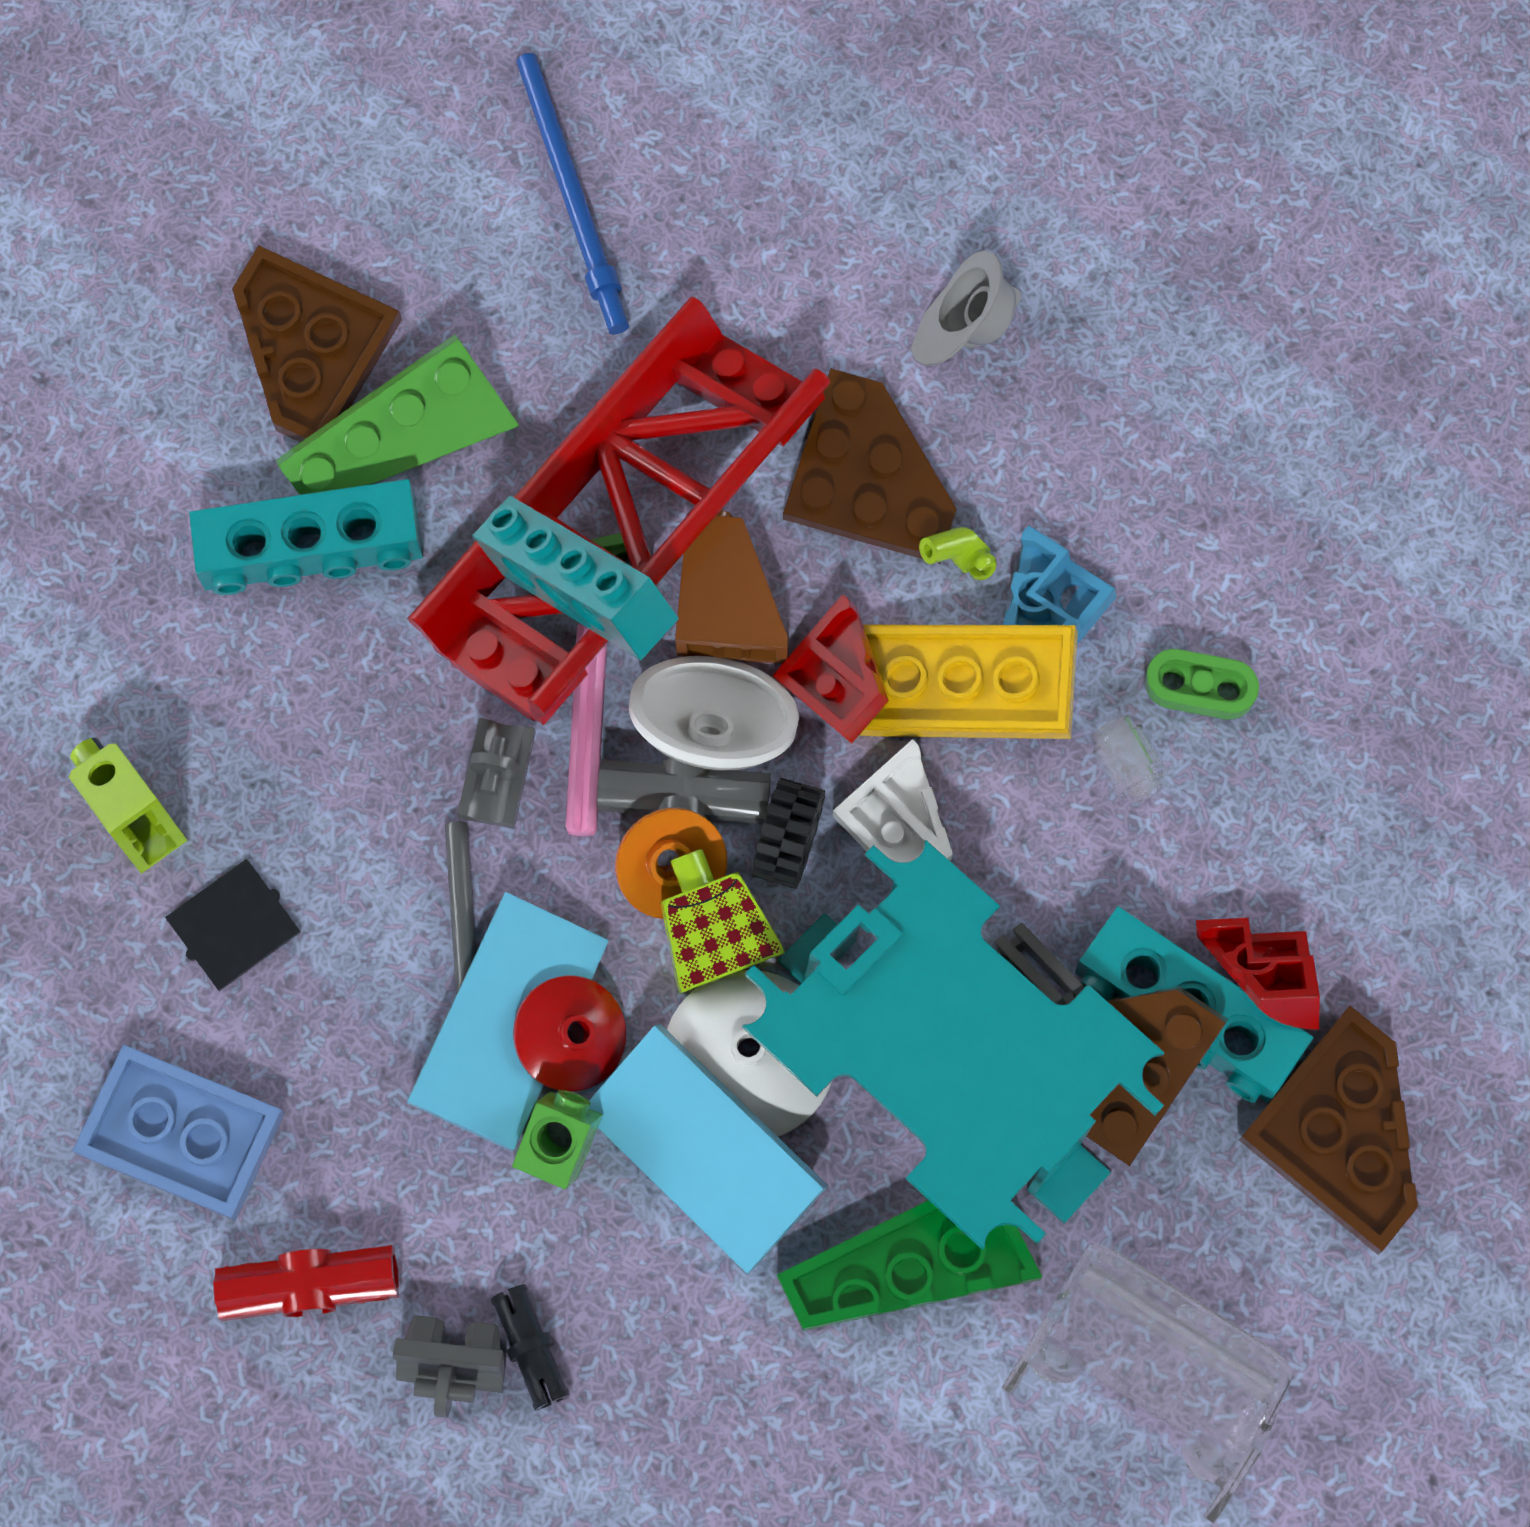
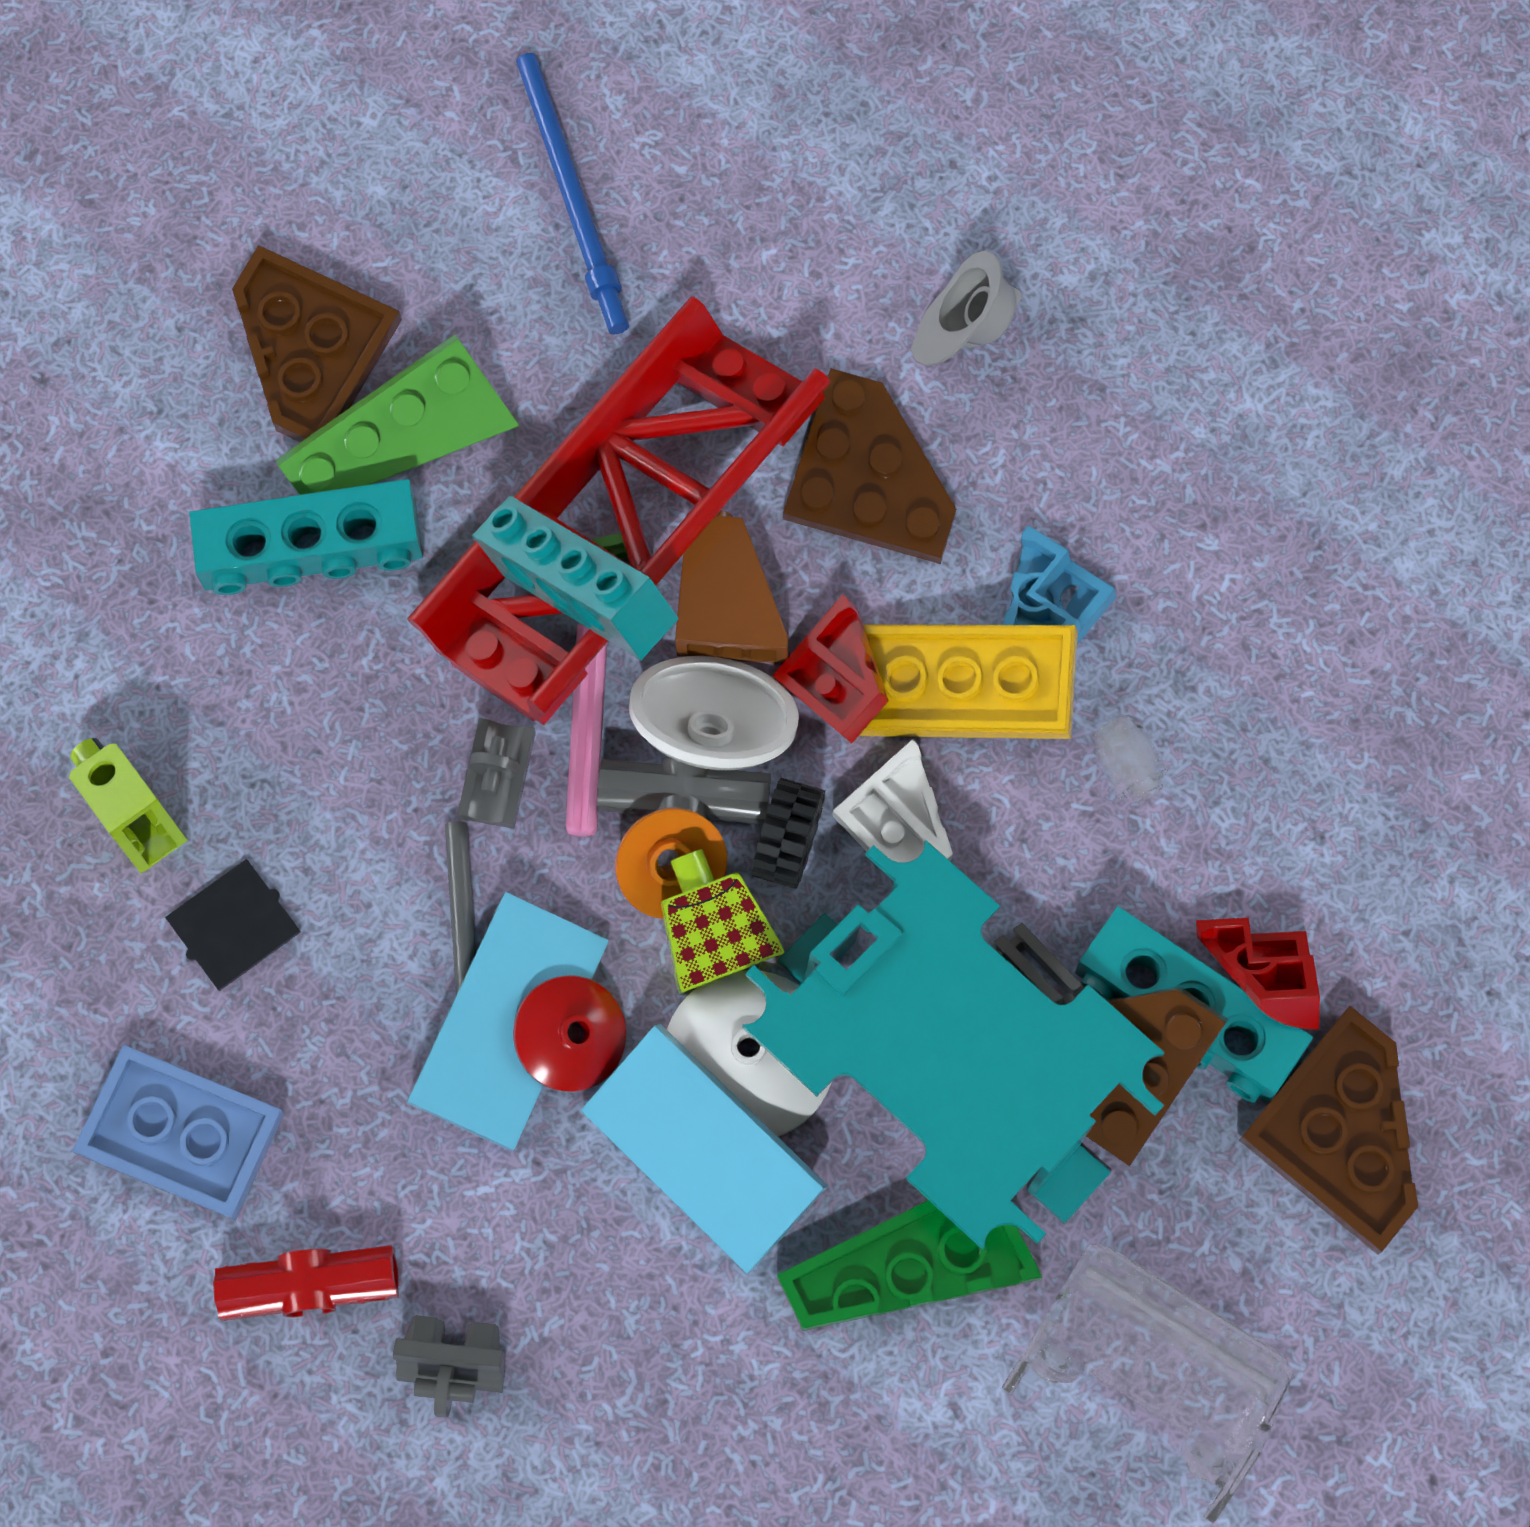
(530, 1347): black pin -> none
(542, 1157): bright green brick -> none
(963, 549): lime arm -> none
(1201, 679): bright green plate -> none

